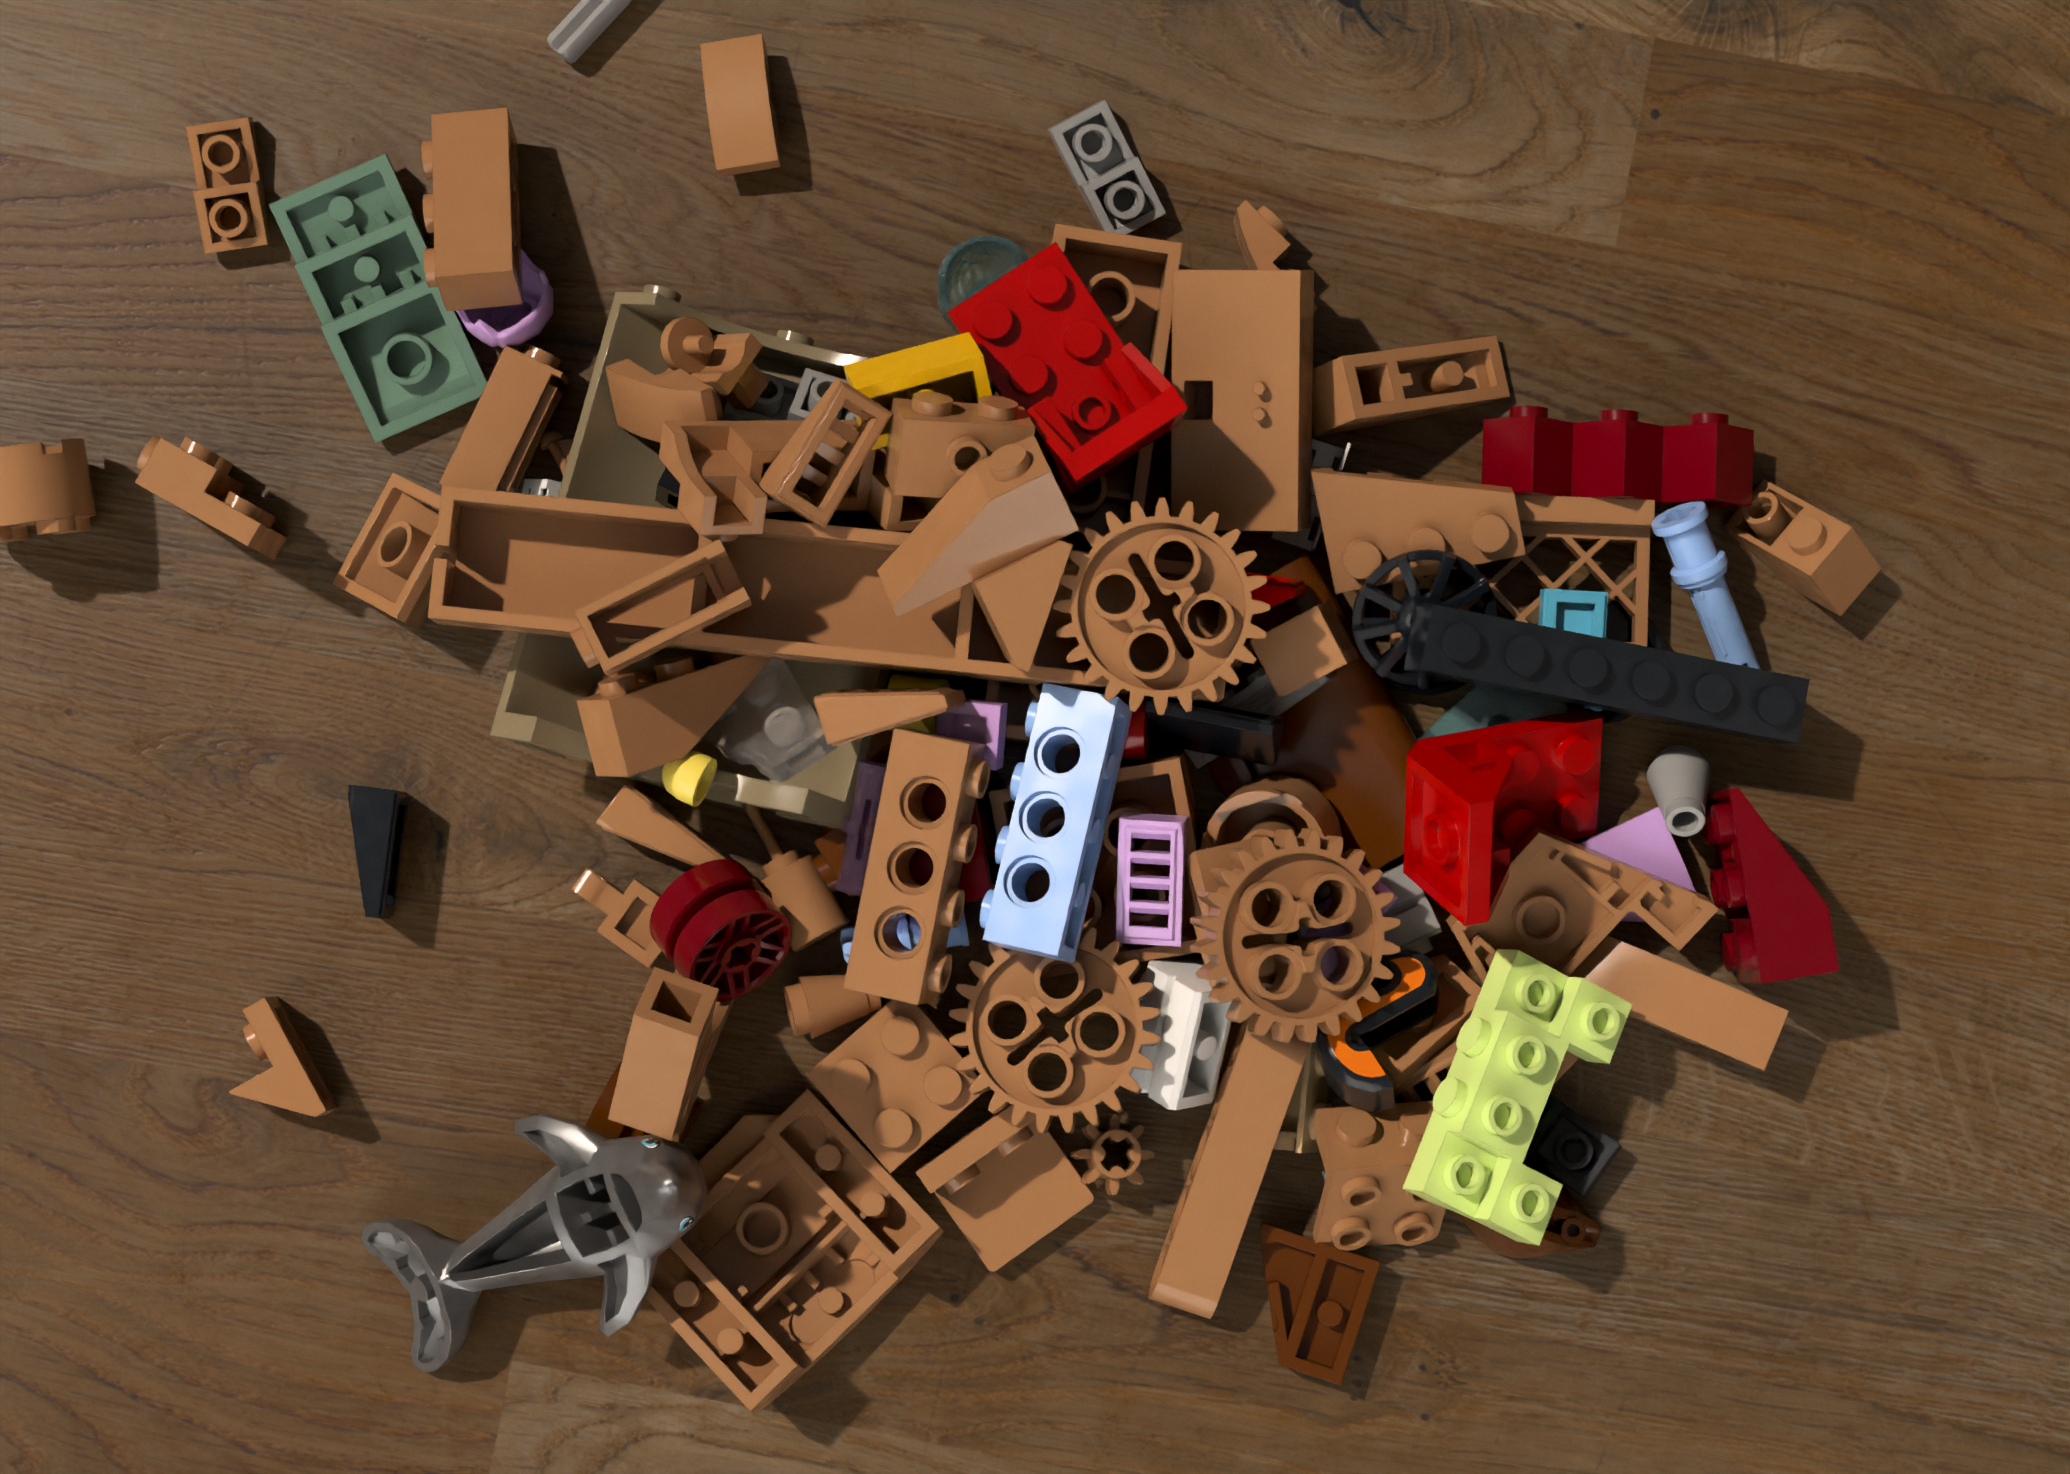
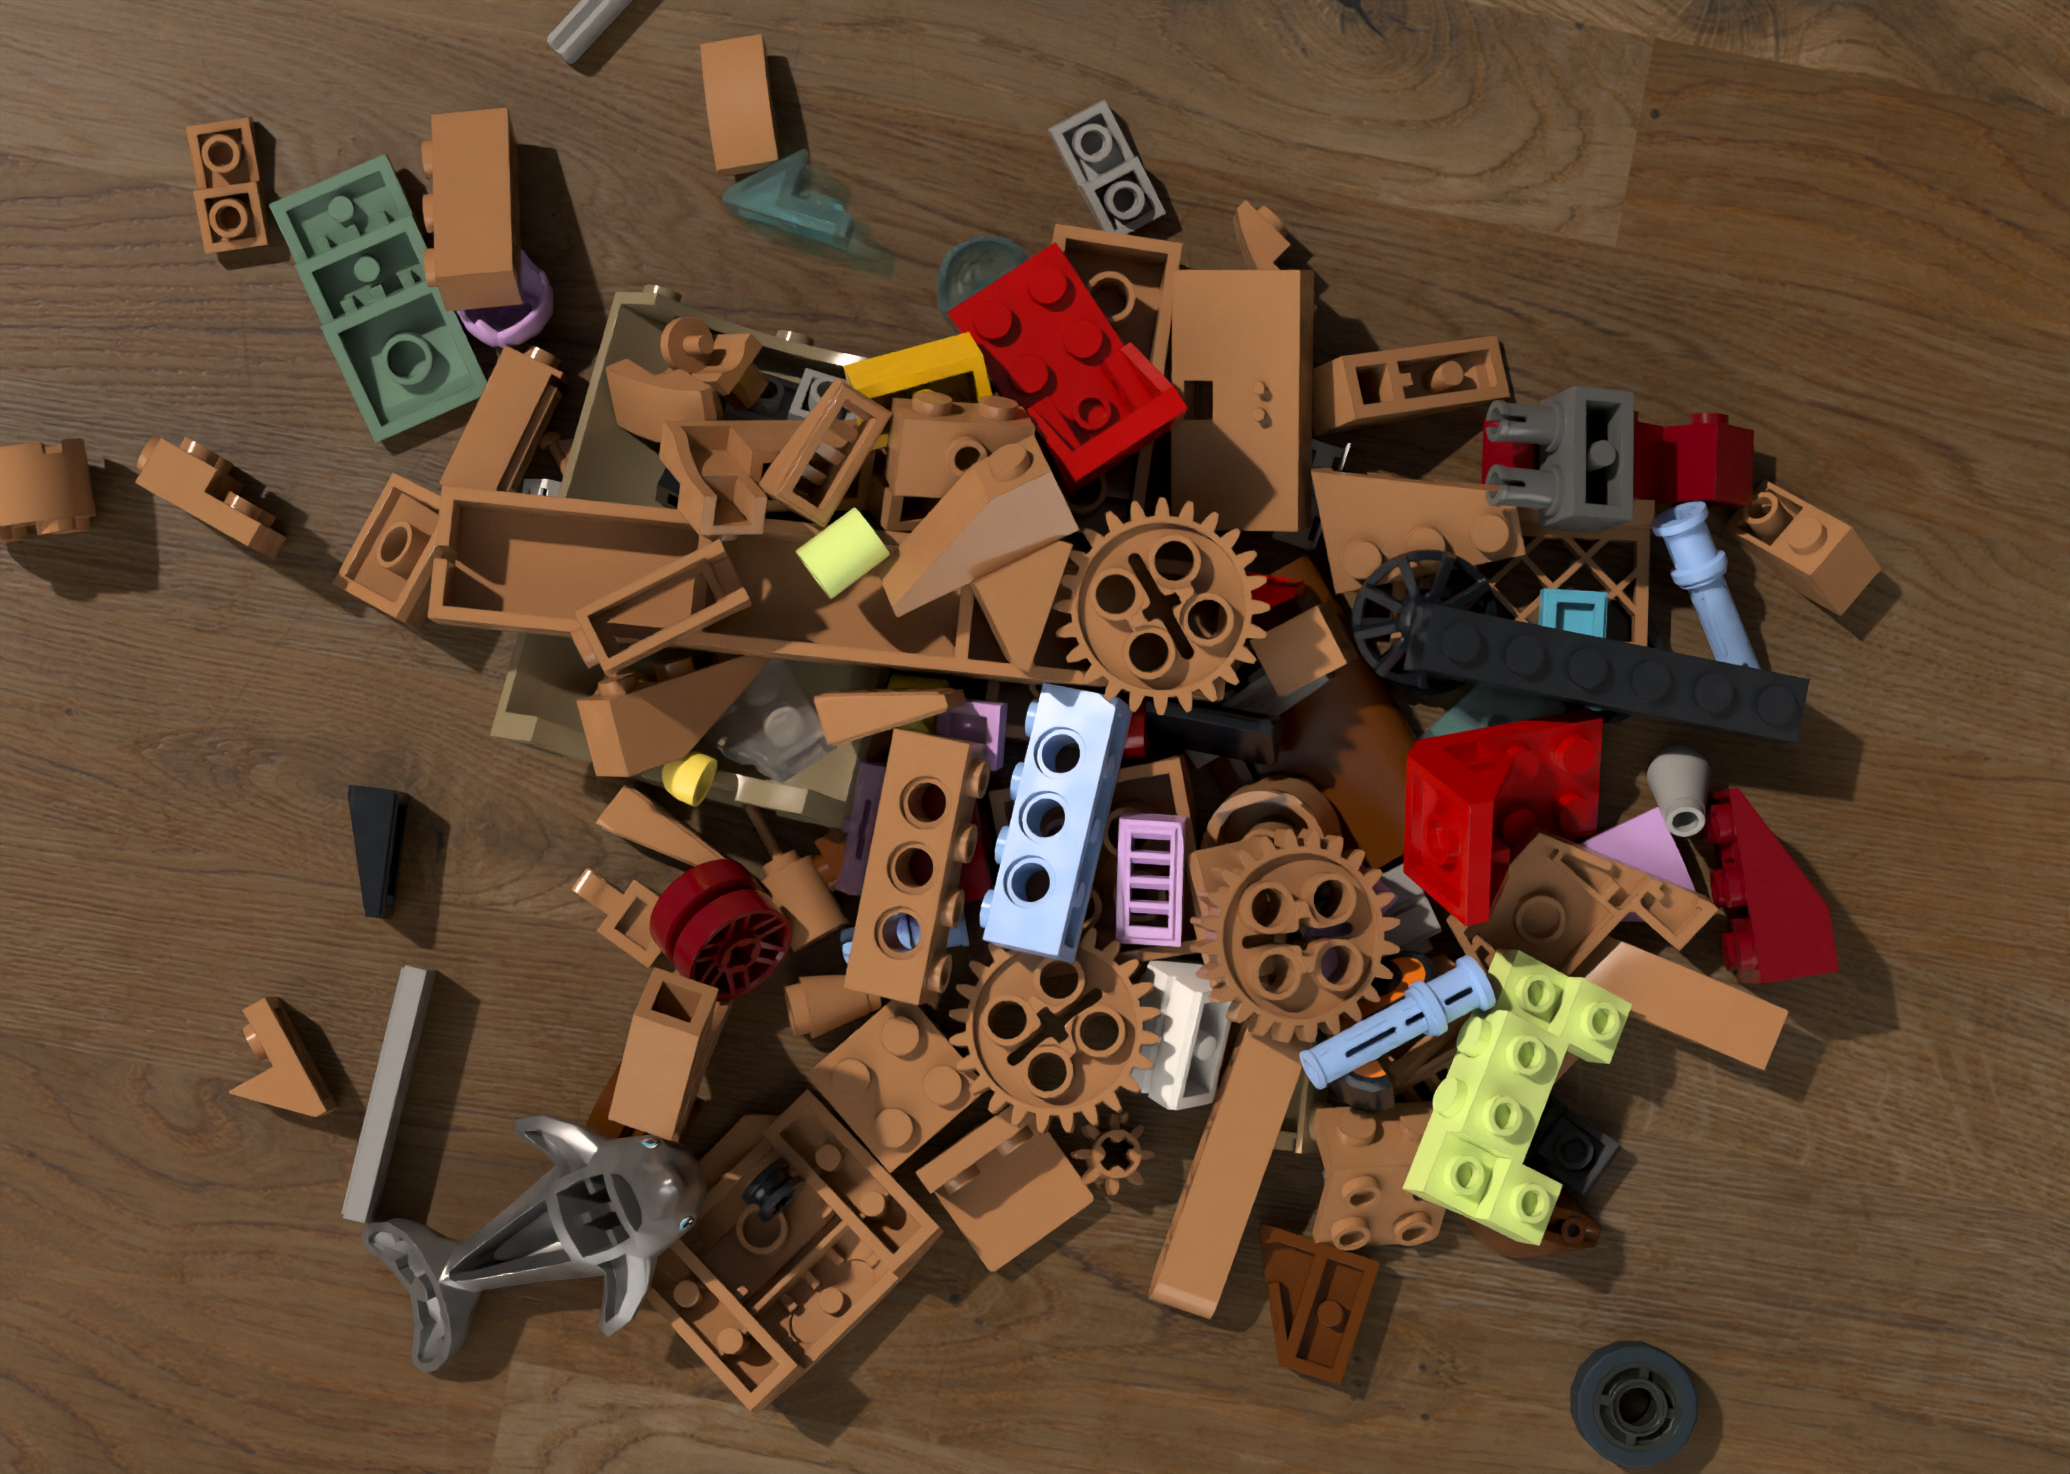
(388, 1093): none -> light grey tile
(773, 200): none -> clear light blue slope
(773, 1189): none -> black bush
(842, 553): none -> yellowish green piece
(1424, 1010): none -> light blue pin
(1582, 458): none -> dark grey brick
(1669, 1413): none -> wheel

